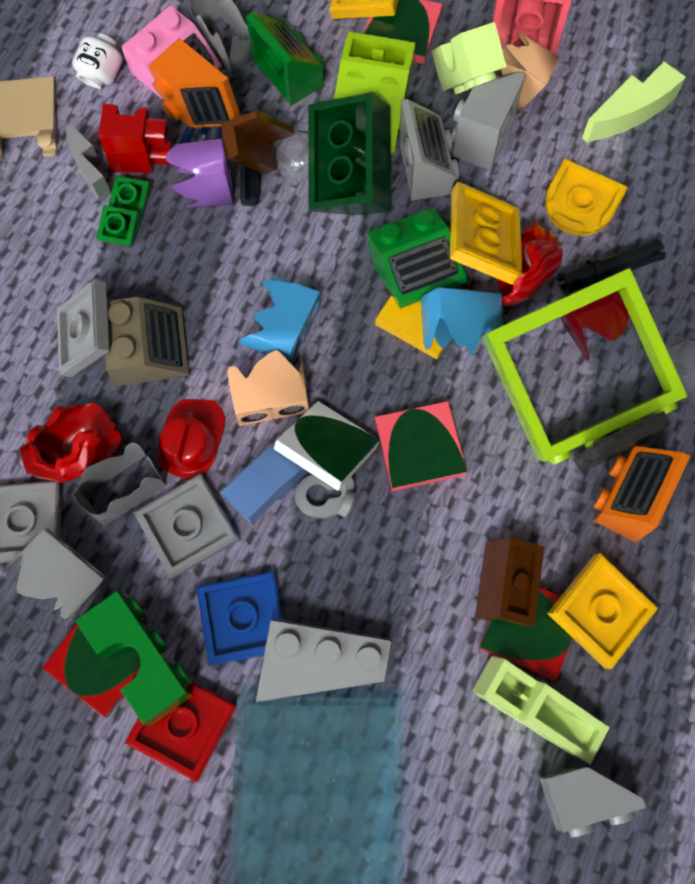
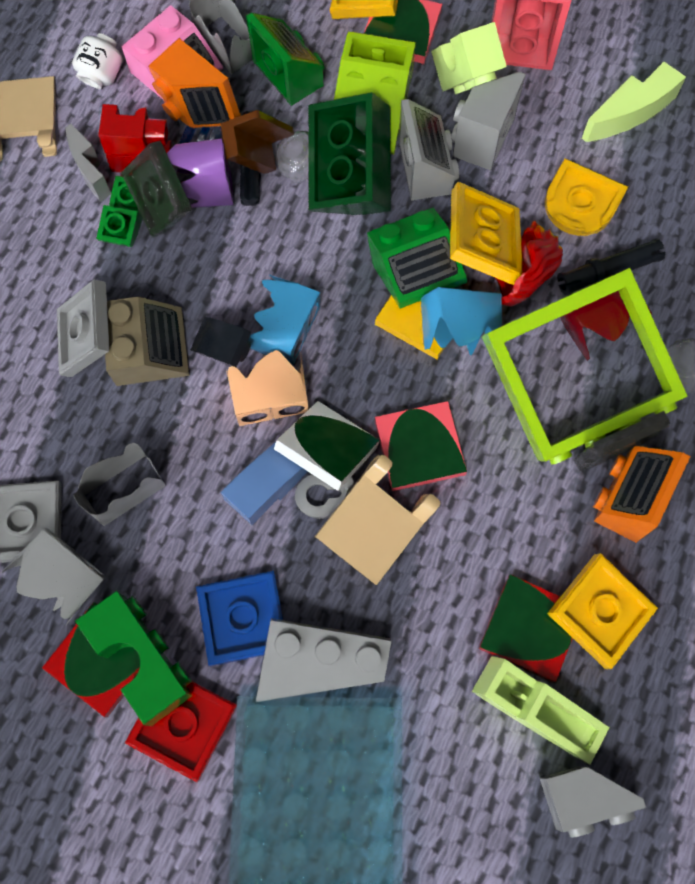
(70, 442): red hair -> none
(156, 189): none -> clear smoke tile
(186, 526): light grey tile -> none
(191, 437): red piece -> none
(222, 341): none -> black slope
(371, 526): none -> tan flag
(510, 581): reddish brown panel -> none
(532, 60): light nougat piece -> none

